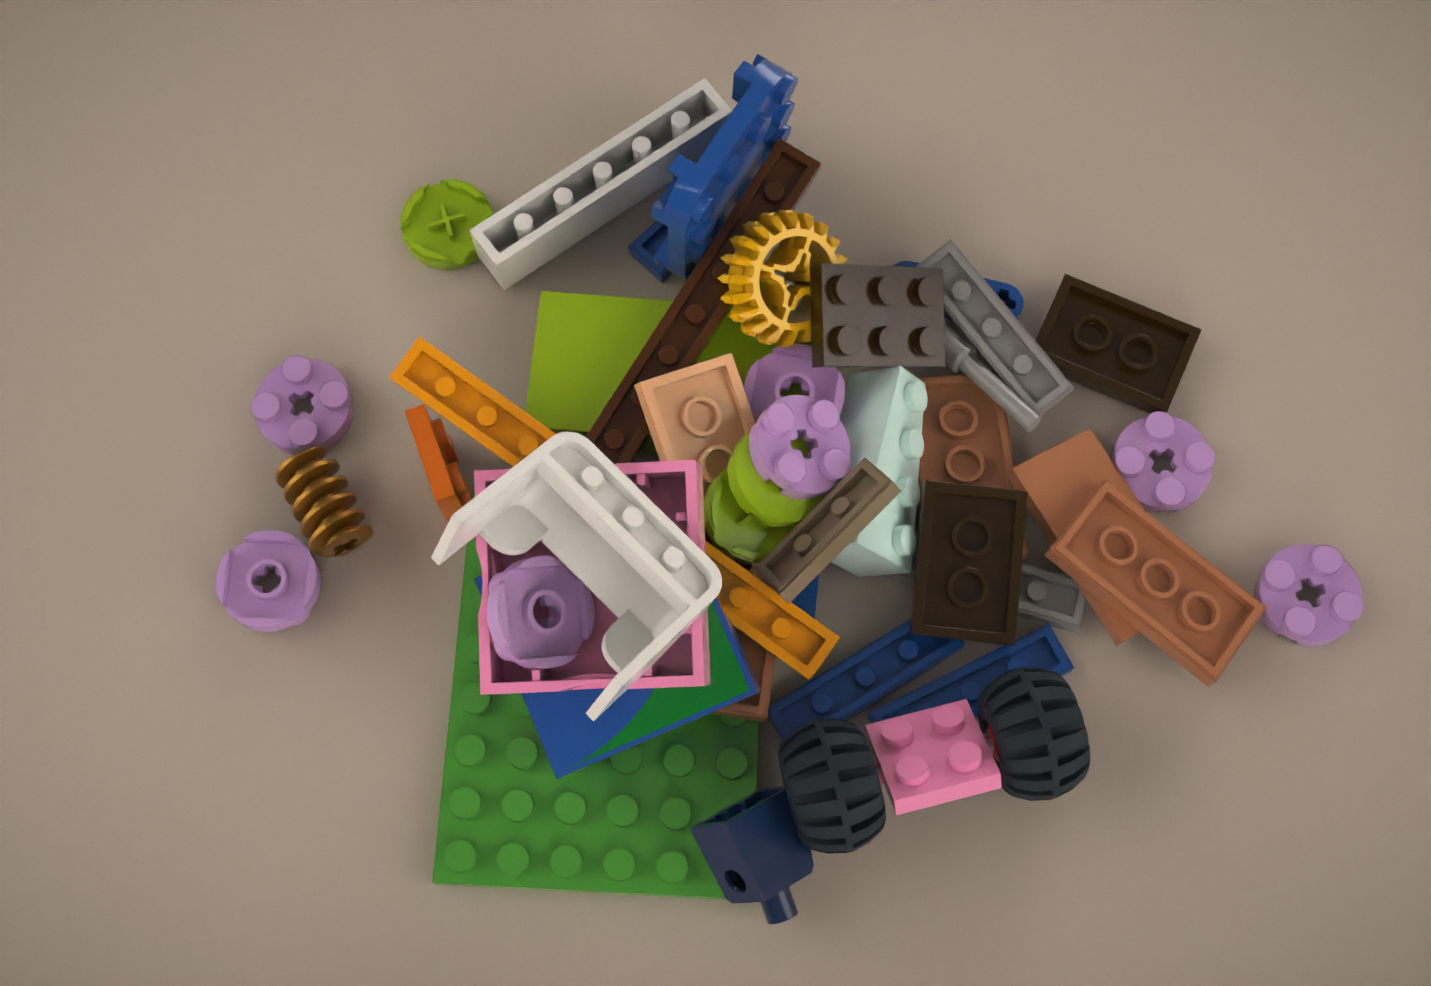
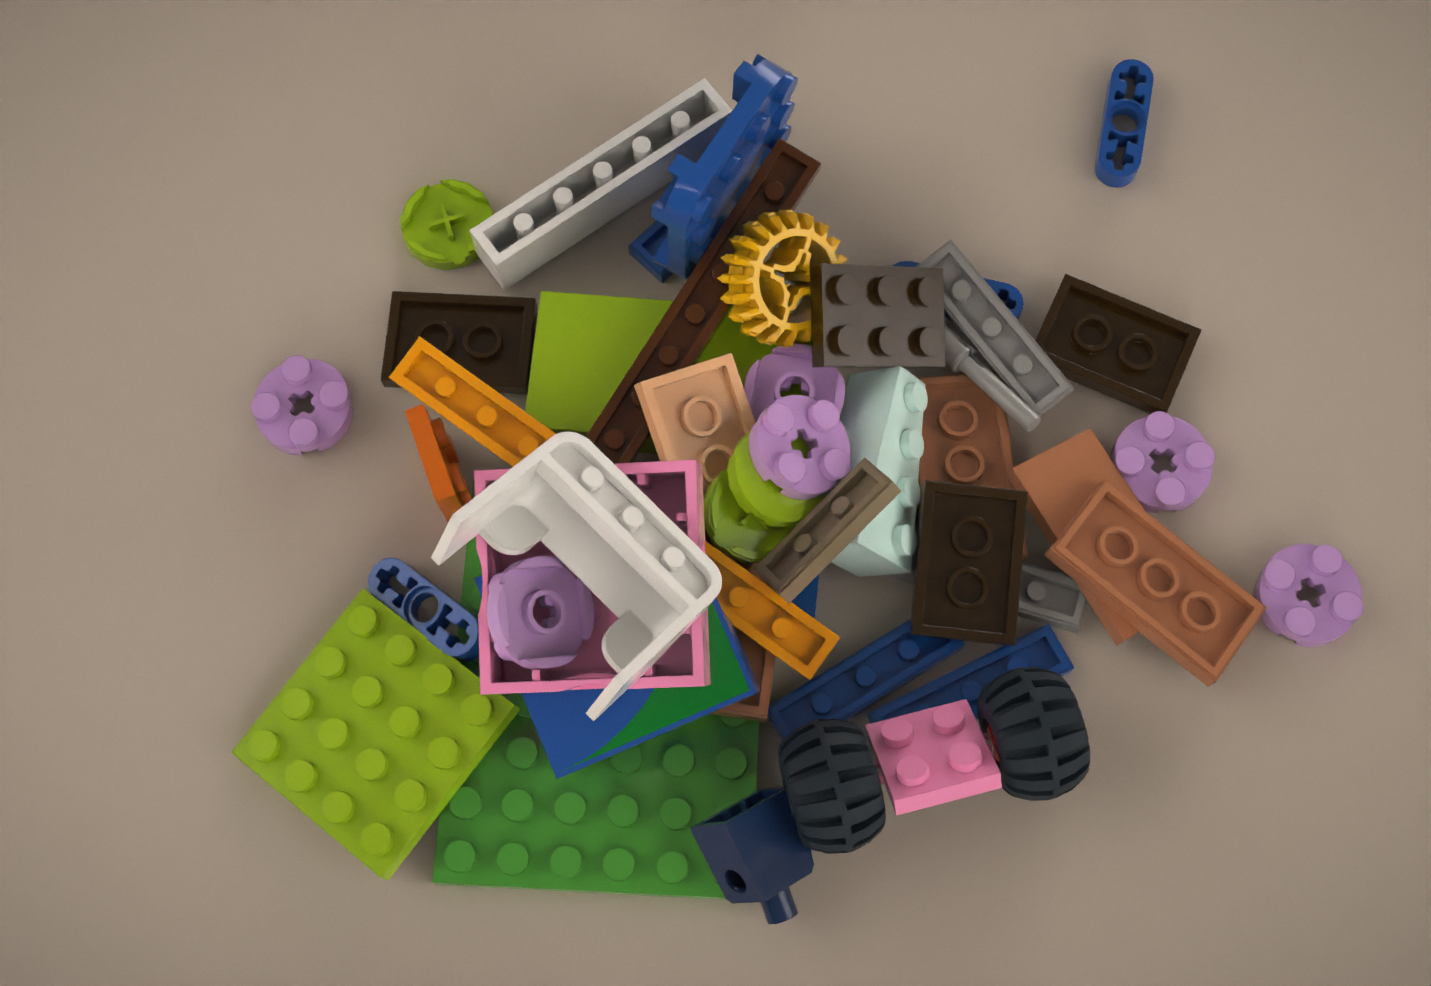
(289, 601): lavender plate -> none
(318, 504): pearl gold piece -> none
(374, 734): none -> lime plate
(407, 608): none -> blue beam
(479, 332): none -> dark brown plate
(1111, 137): none -> blue beam

